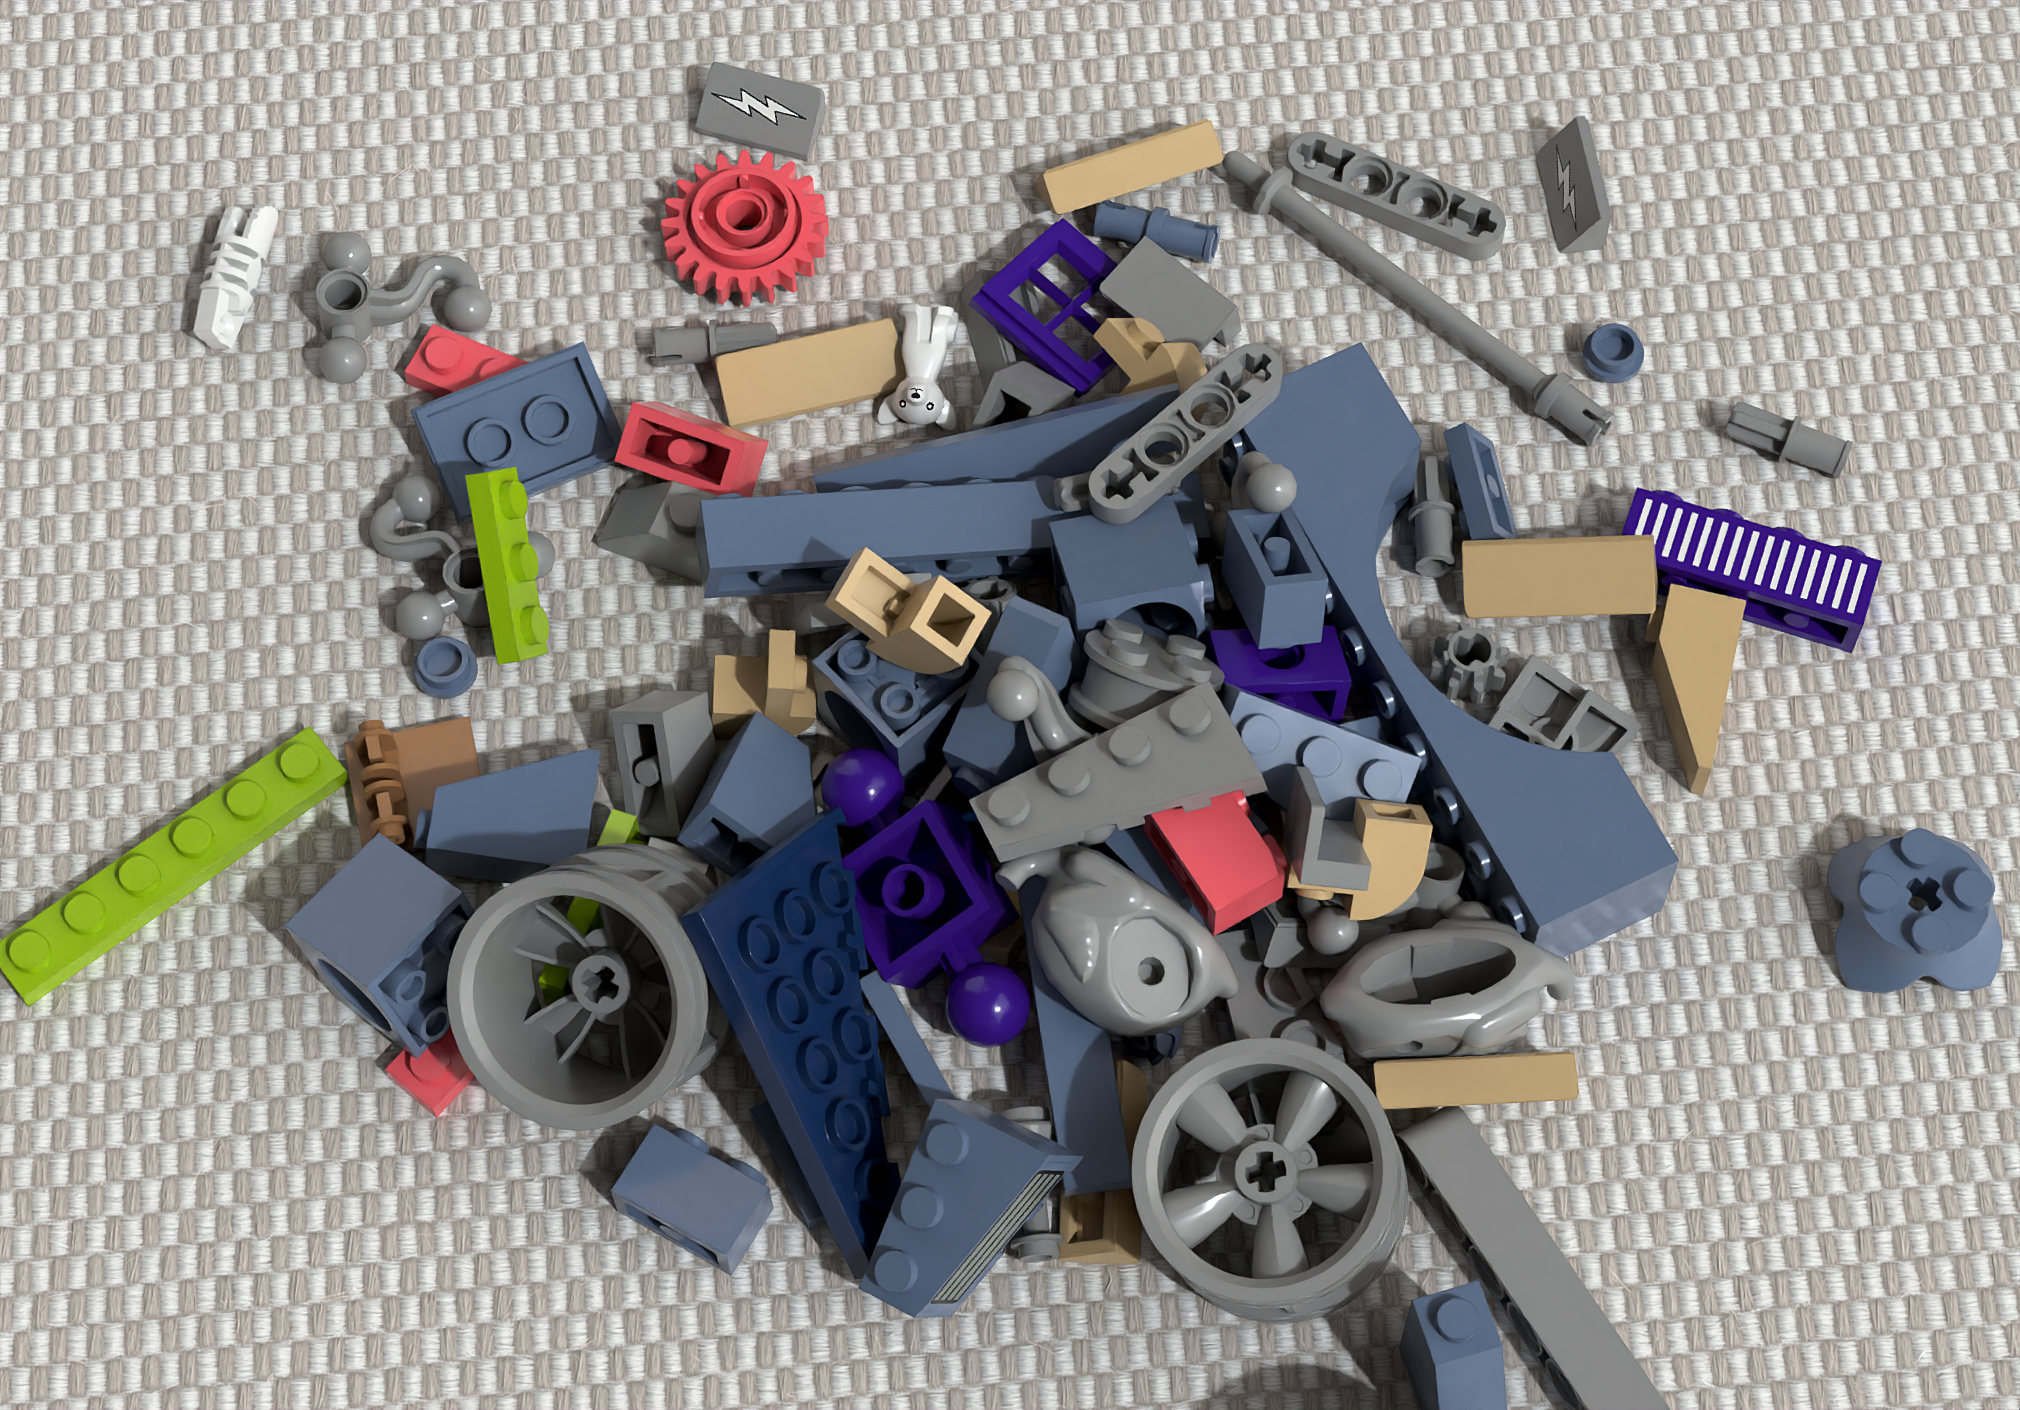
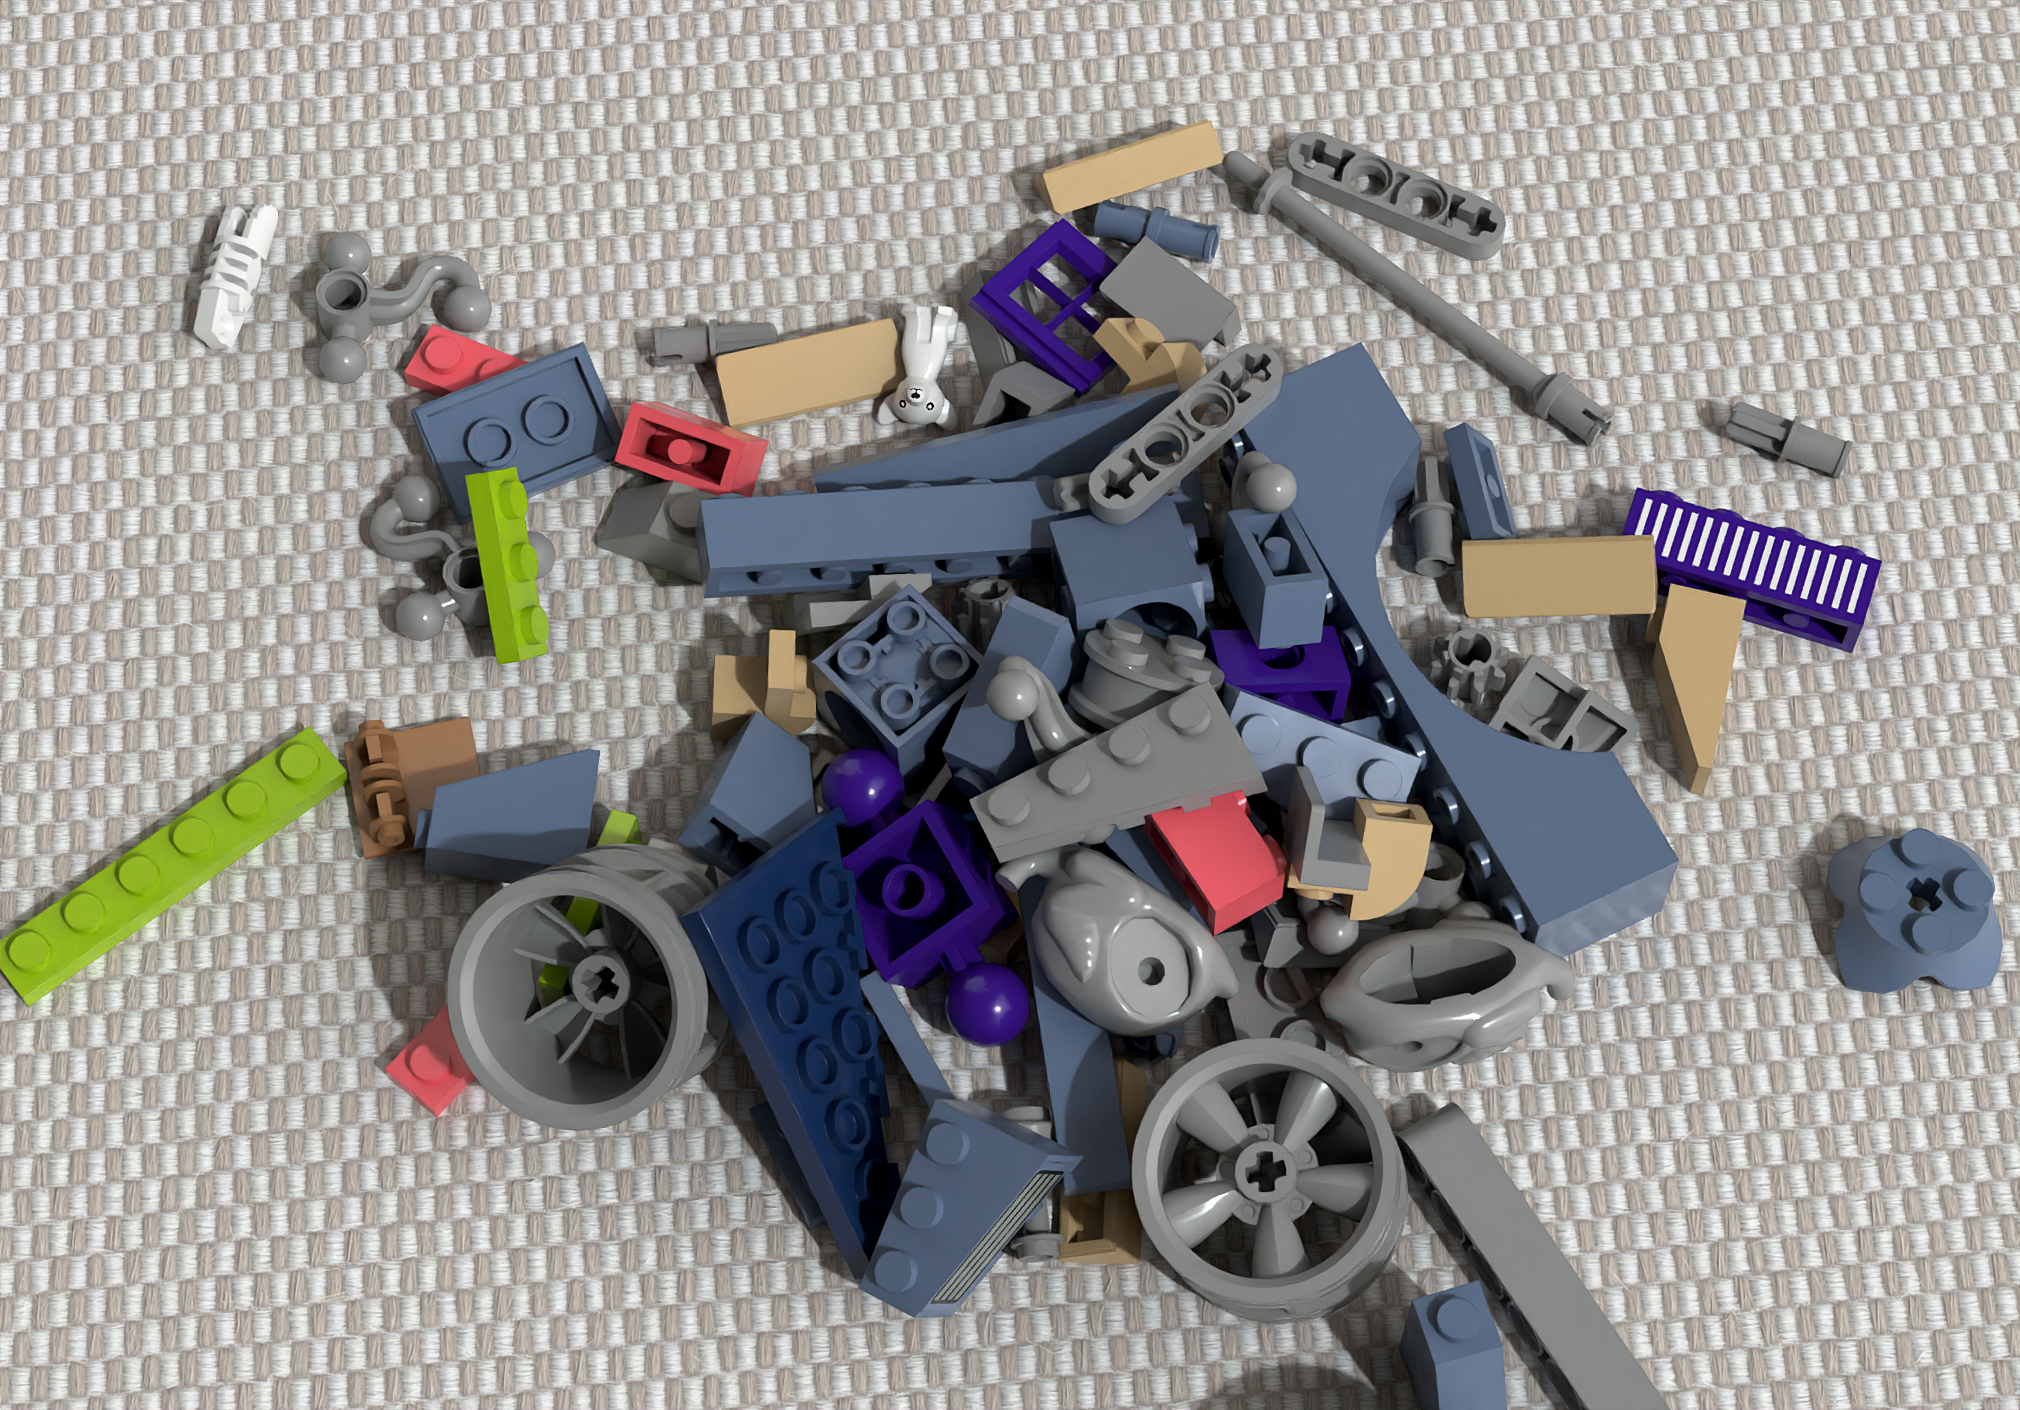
(386, 941): sand blue brick -> none
(445, 668): sand blue plate -> none
(663, 756): light grey slope -> none
(694, 1197): sand blue brick -> none
(761, 111): light grey slope -> none
(785, 234): coral gear -> none
(908, 624): tan brick -> none
(1475, 1080): tan slope -> none
(1575, 189): light grey slope -> none
(1613, 353): sand blue plate -> none

